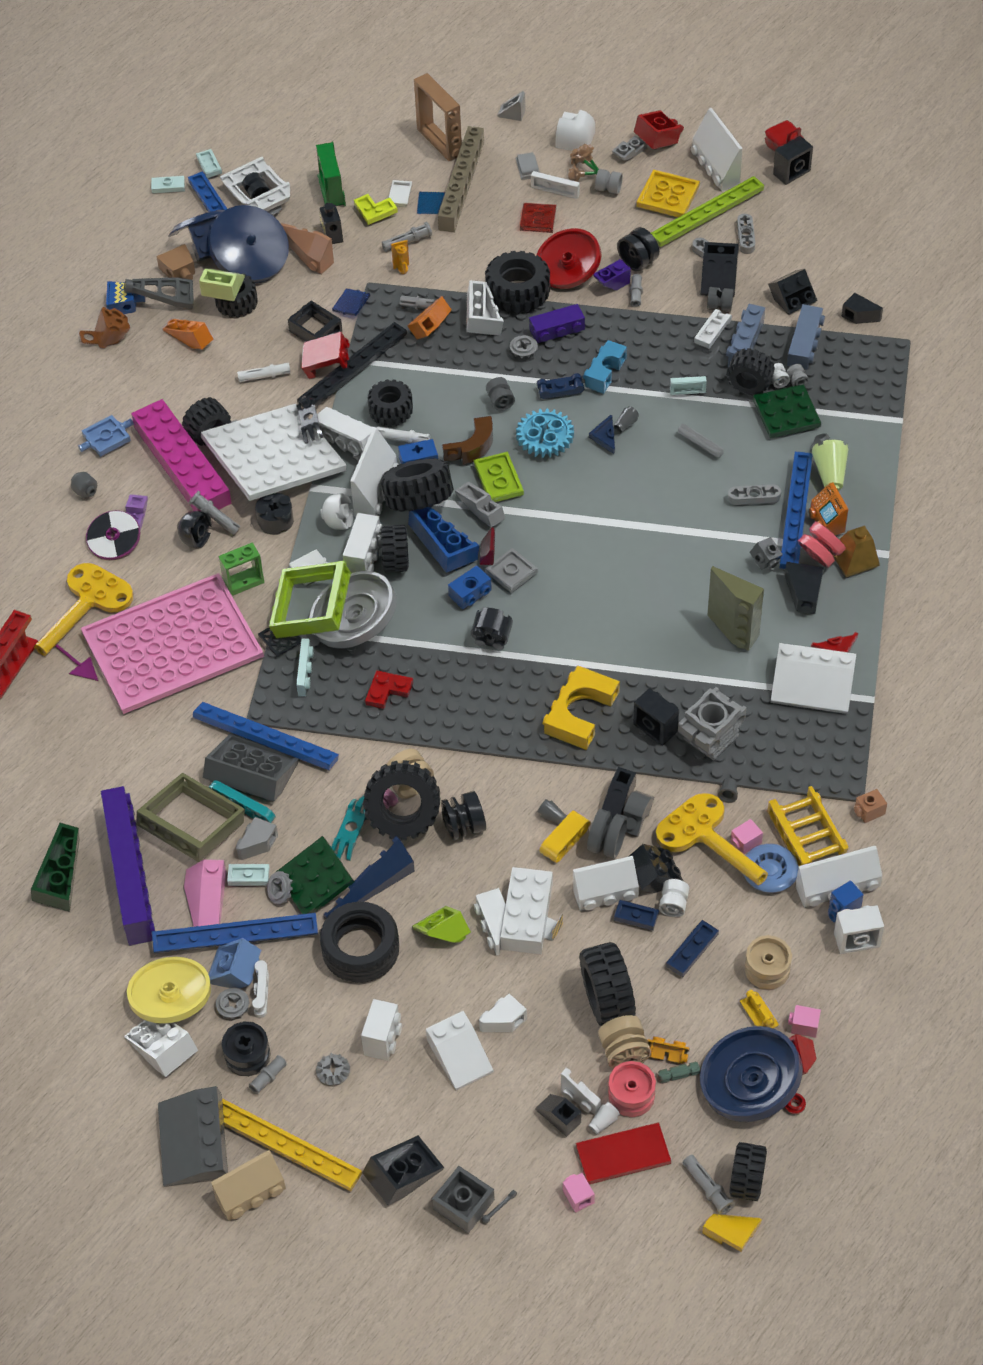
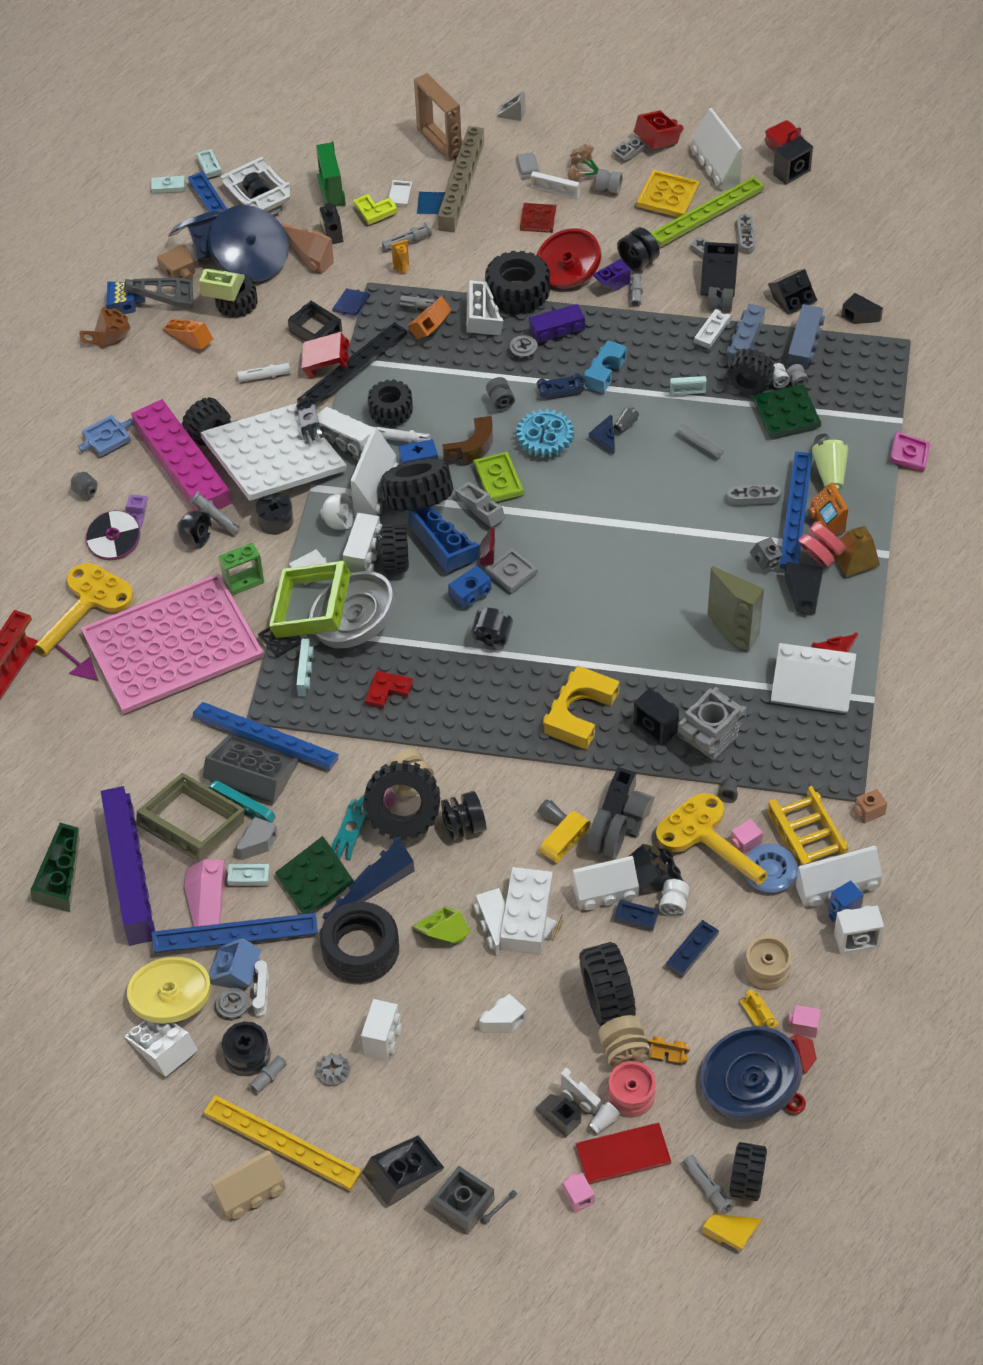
(192, 1137): dark grey slope -> none
(273, 887): light grey gear -> none
(459, 1050): white slope -> none
(574, 130): white brick -> none
(679, 1072): sand green axle -> none
(909, 451): none -> dark pink tile

